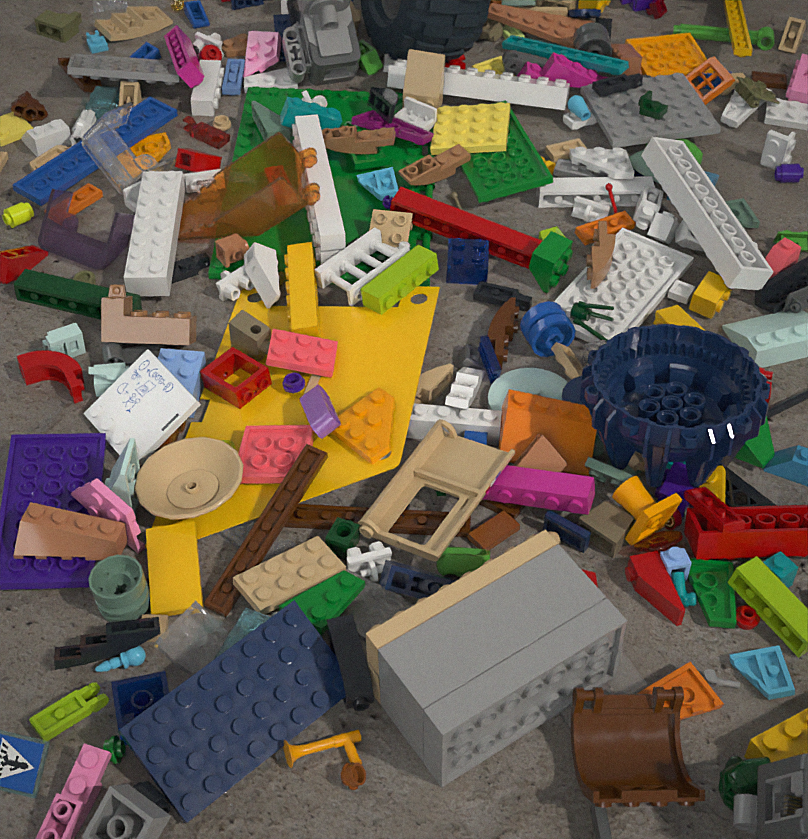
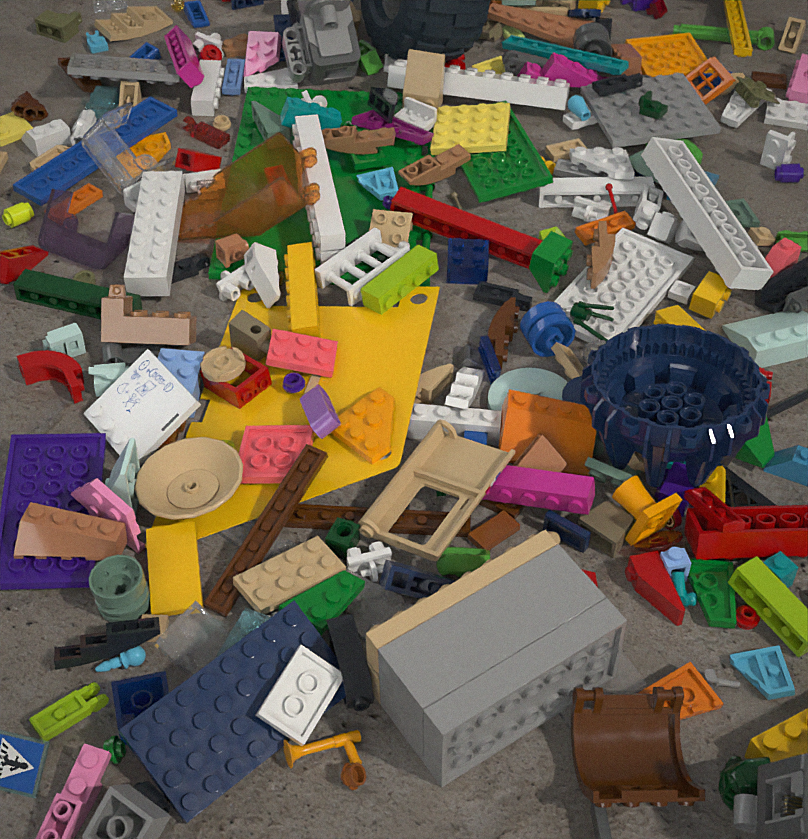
(223, 364): none -> tan tile
(300, 695): none -> white plate
(761, 236): none -> tan plate

